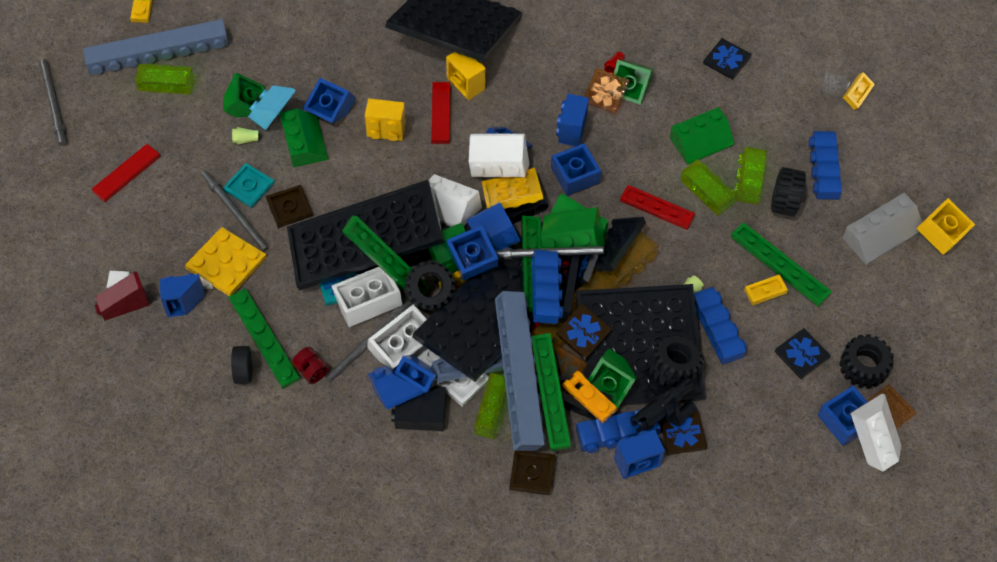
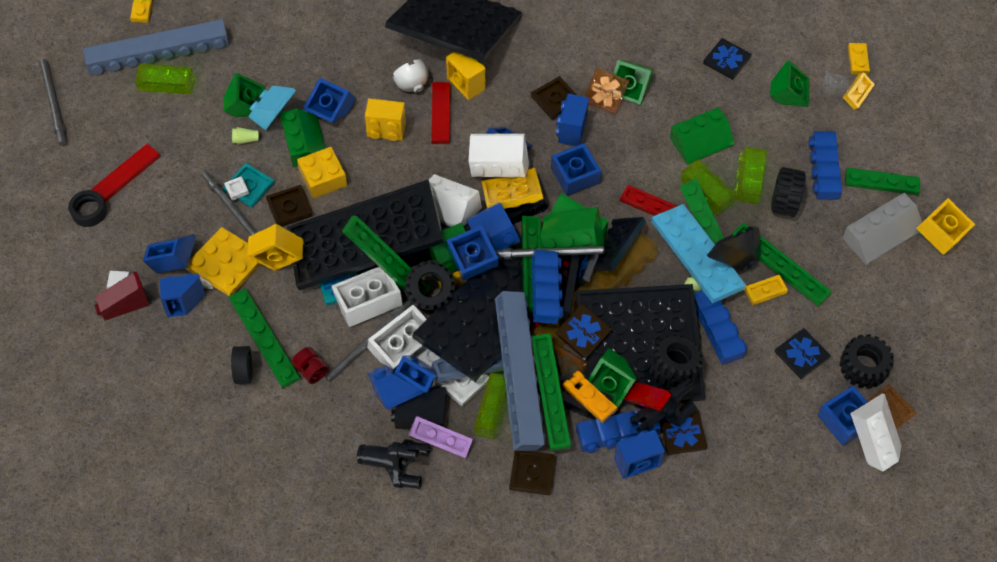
(83, 197): none -> black tyre
(169, 254): none -> blue slope
(236, 188): none -> white tile
(275, 247): none -> yellow brick
(322, 172): none -> yellow brick
(394, 460): none -> black wheel
(411, 77): none -> white cylinder
(440, 437): none -> lavender plate
(551, 95): none -> dark brown plate
(610, 65): red cone -> none
(647, 396): none -> red tile
(691, 247): none -> medium azure plate
(701, 209): none -> green plate
(739, 251): none -> black wedge
(790, 86): none -> green slope
(858, 58): none -> yellow plate
(882, 181): none -> green plate

